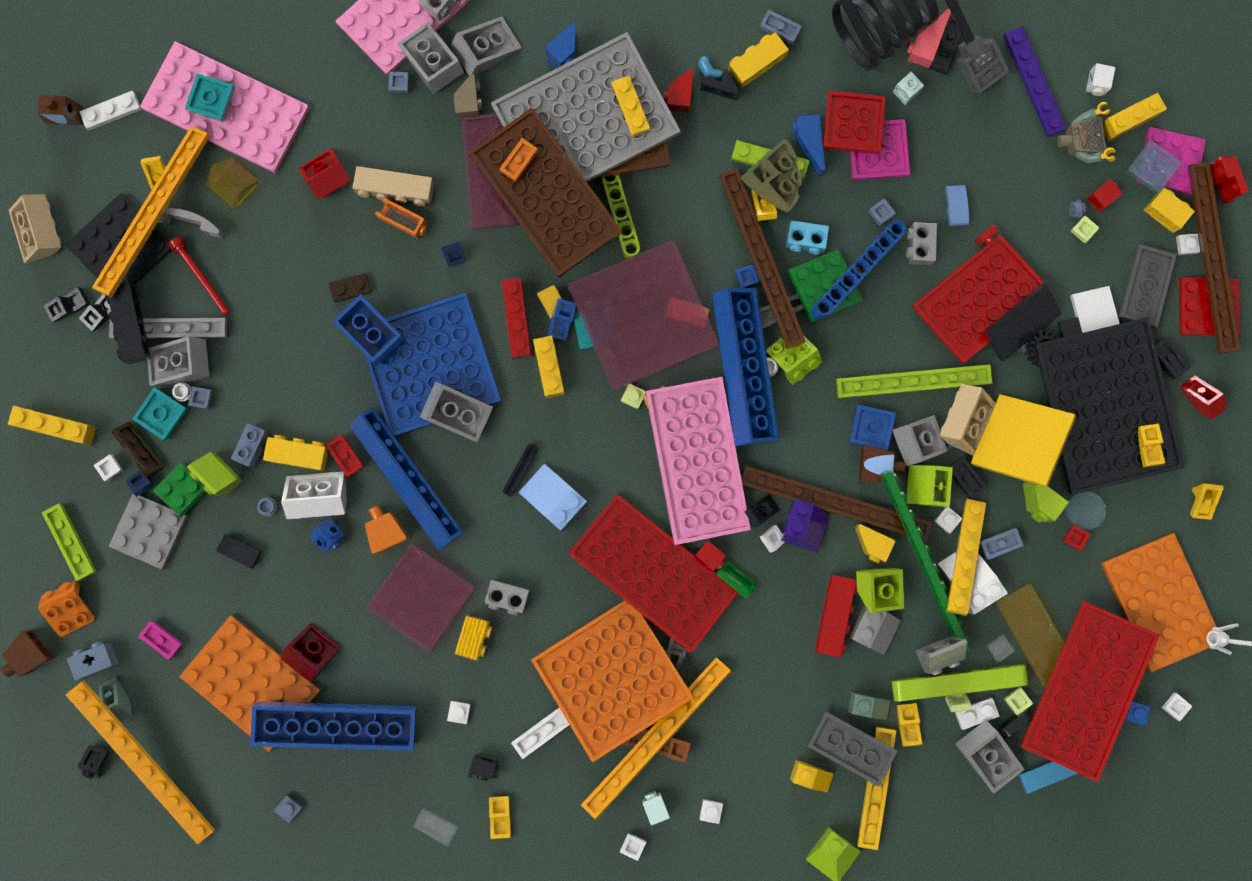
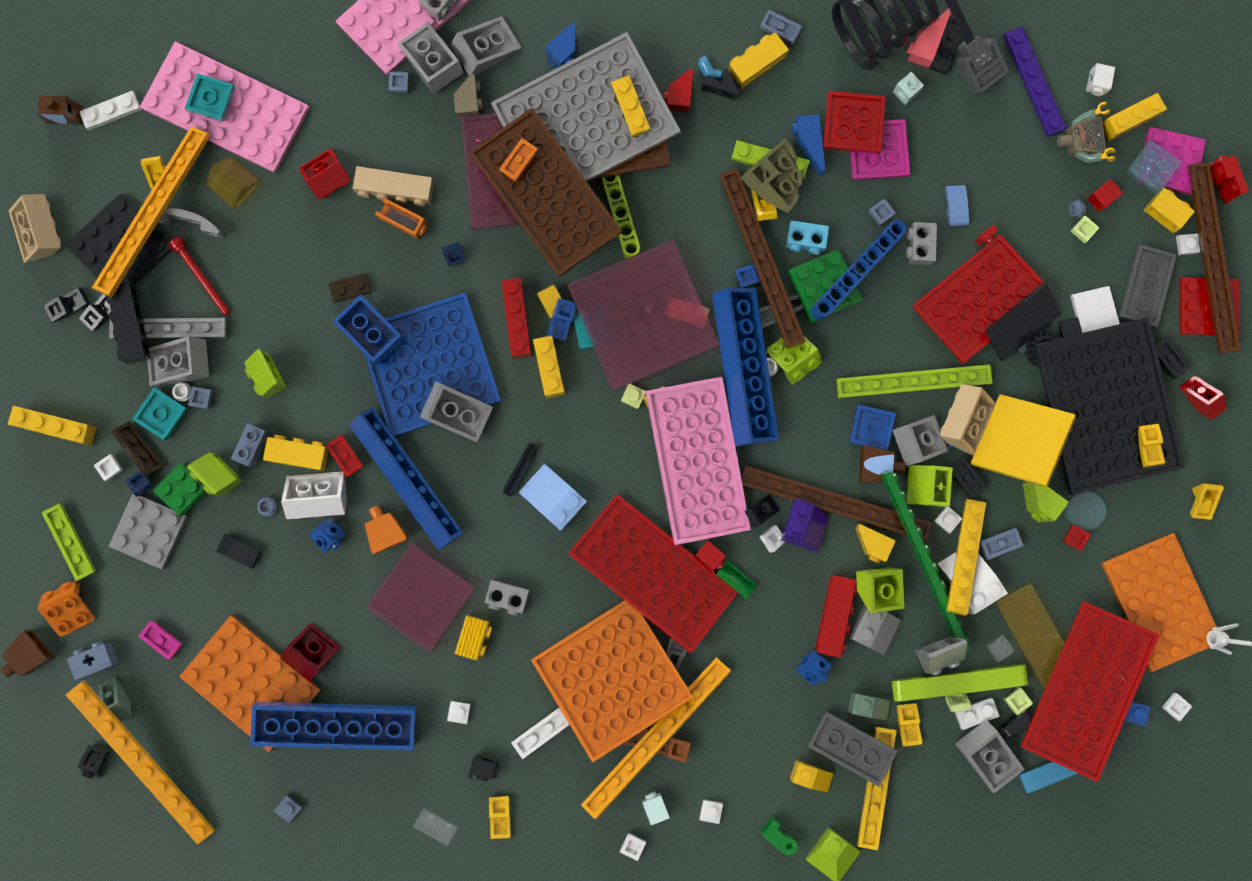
(264, 374): none -> lime slope
(775, 836): none -> green leg
(814, 668): none -> blue brick

